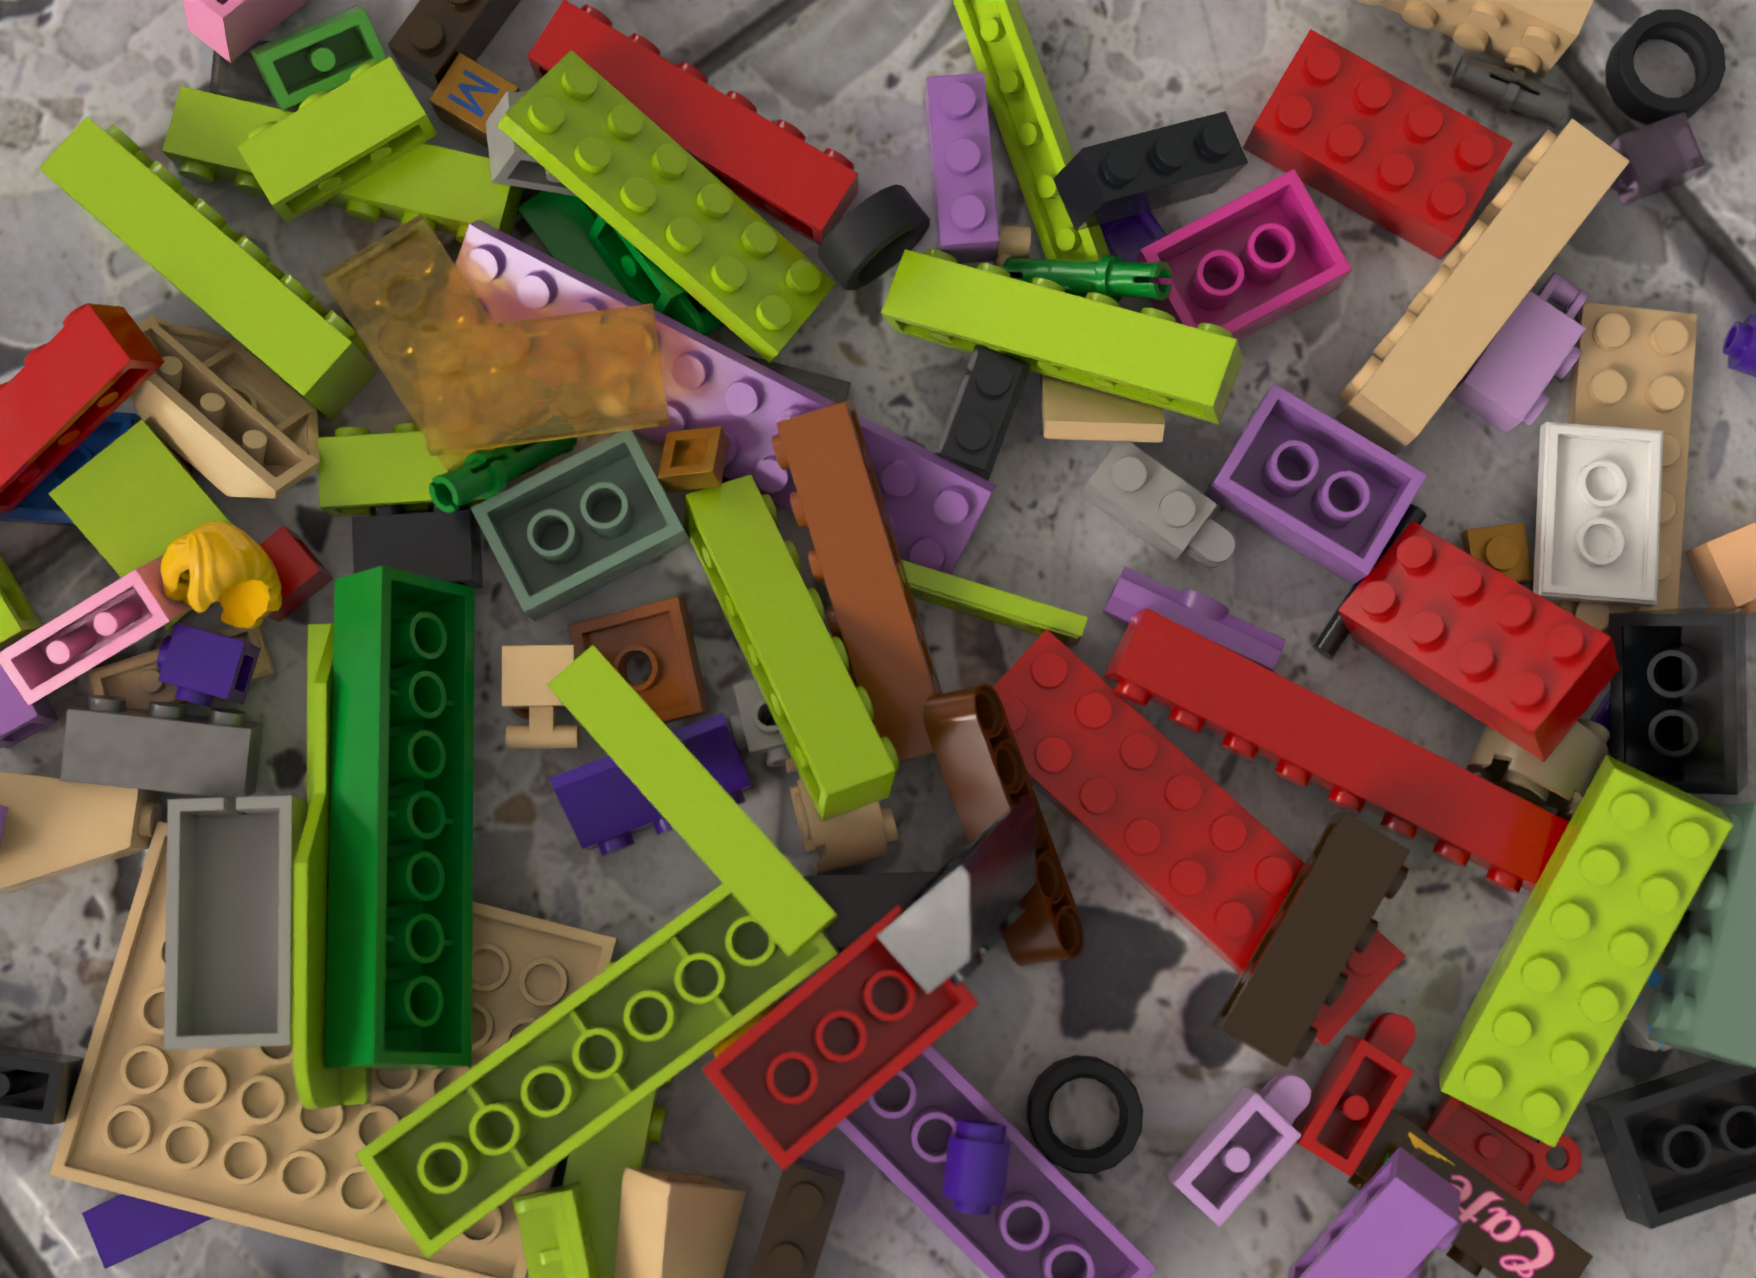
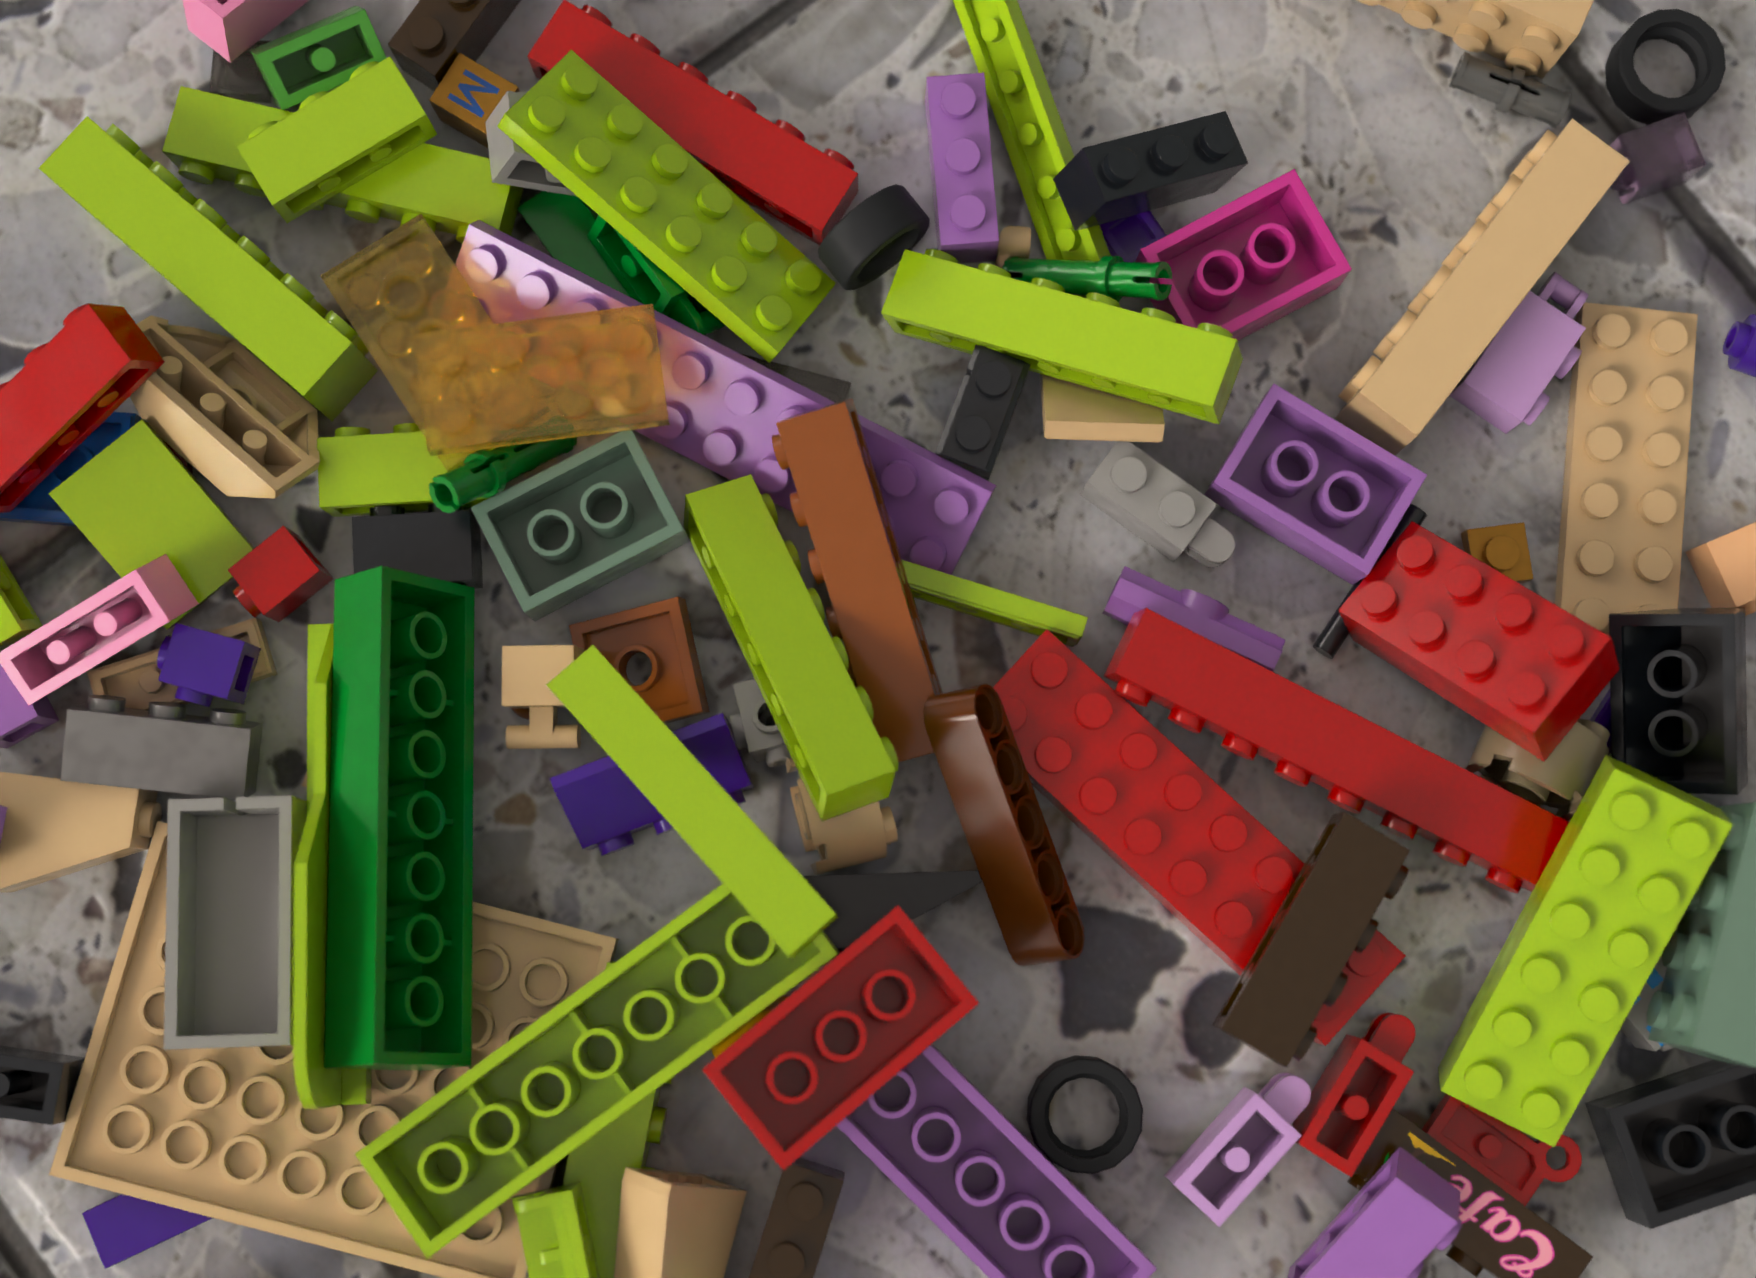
(225, 567): yellow hair -> none
(693, 459): pearl gold plate -> none
(967, 902): black slope -> none
(976, 1166): dark purple brick -> none
(1377, 145): red brick -> none
(1598, 514): white tile -> none

